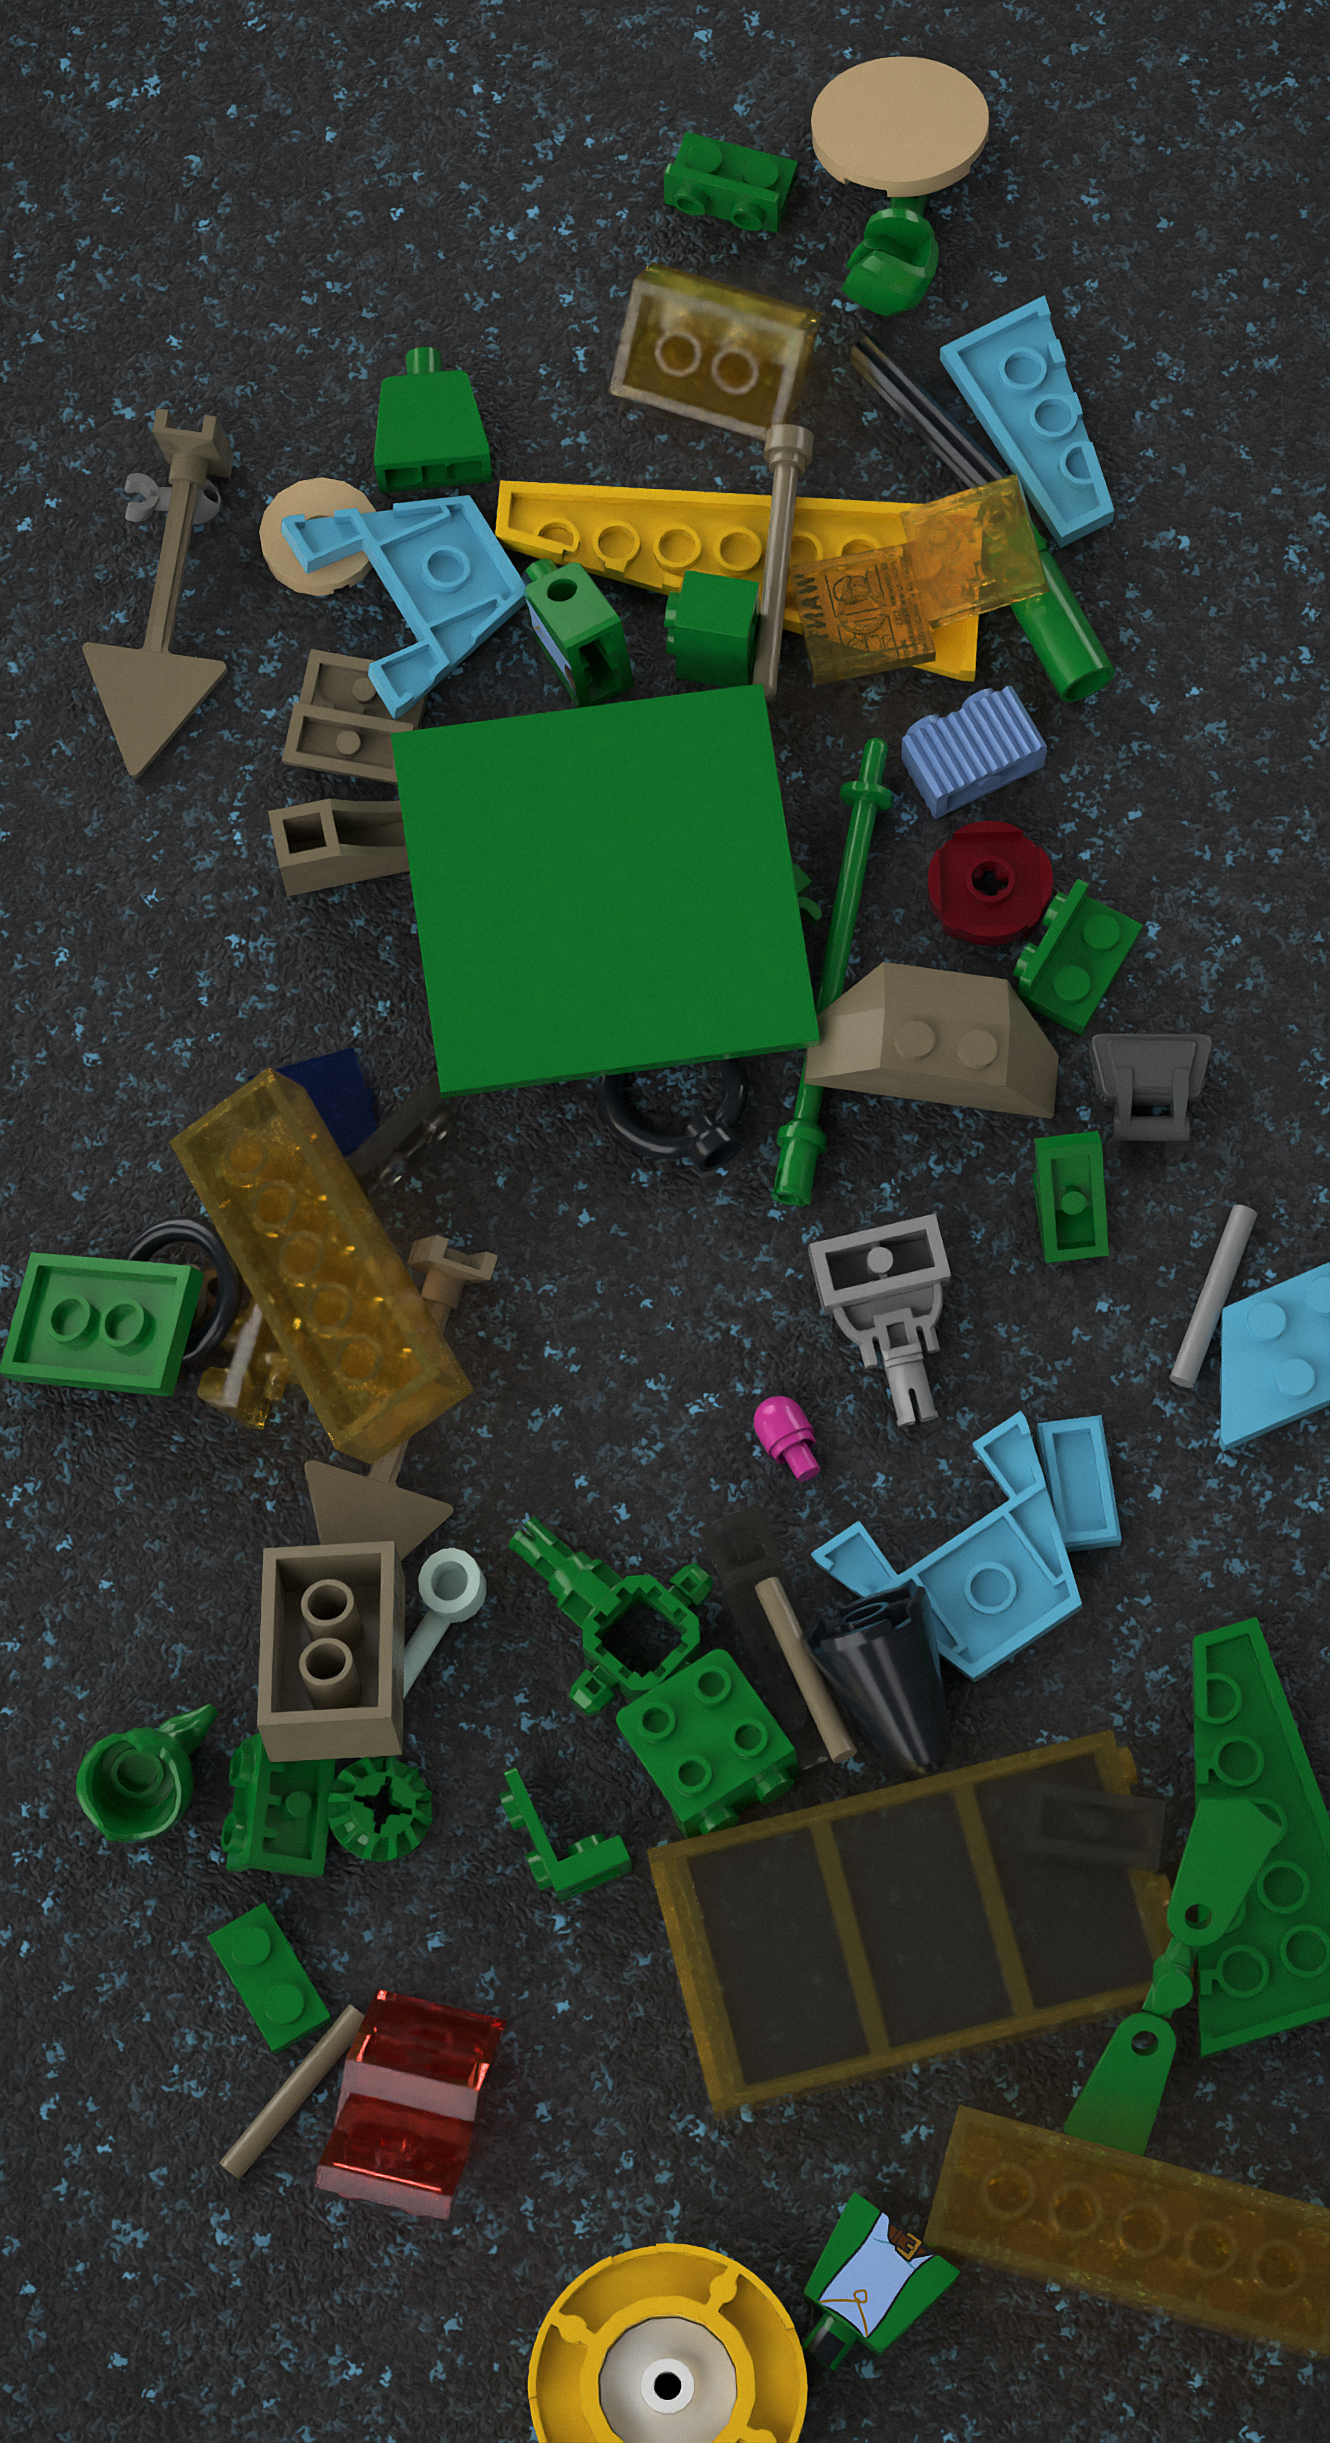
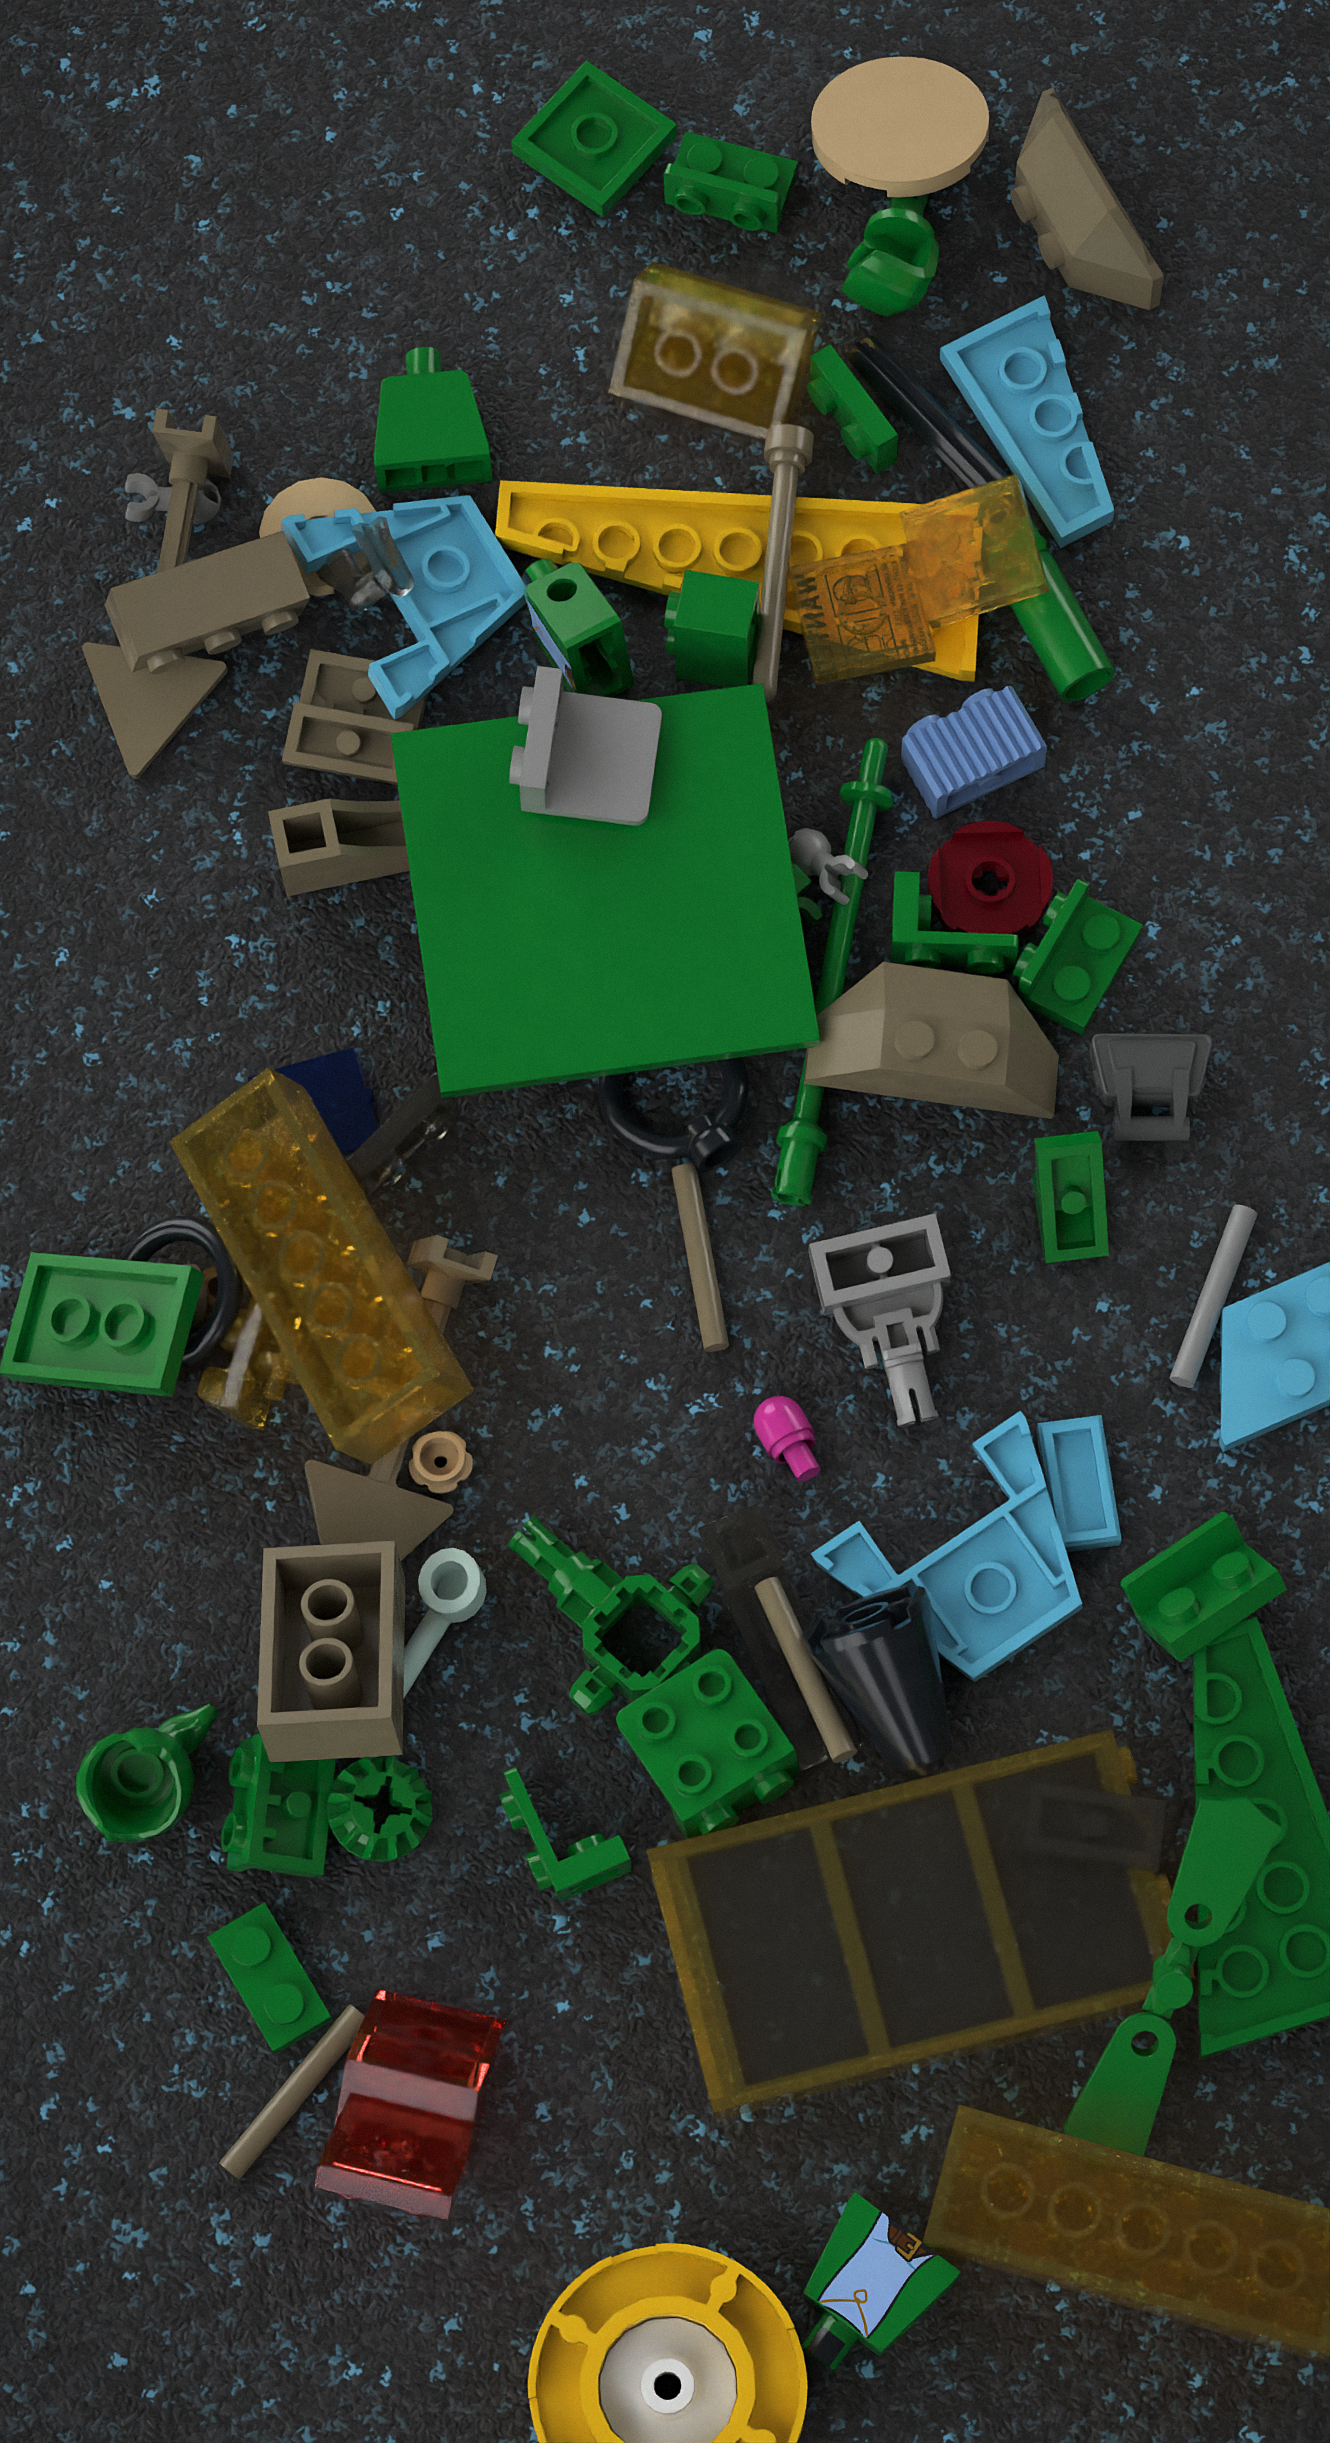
(207, 603): none -> dark tan brick
(388, 568): none -> clear smoke piece
(436, 1445): none -> tan plate
(585, 753): none -> light grey bracket
(594, 139): none -> green plate
(700, 1258): none -> dark tan bar
(813, 856): none -> light grey arm
(862, 424): none -> green plate
(919, 947): none -> green bracket
(1078, 213): none -> dark tan wedge
(1200, 1587): none -> green bracket

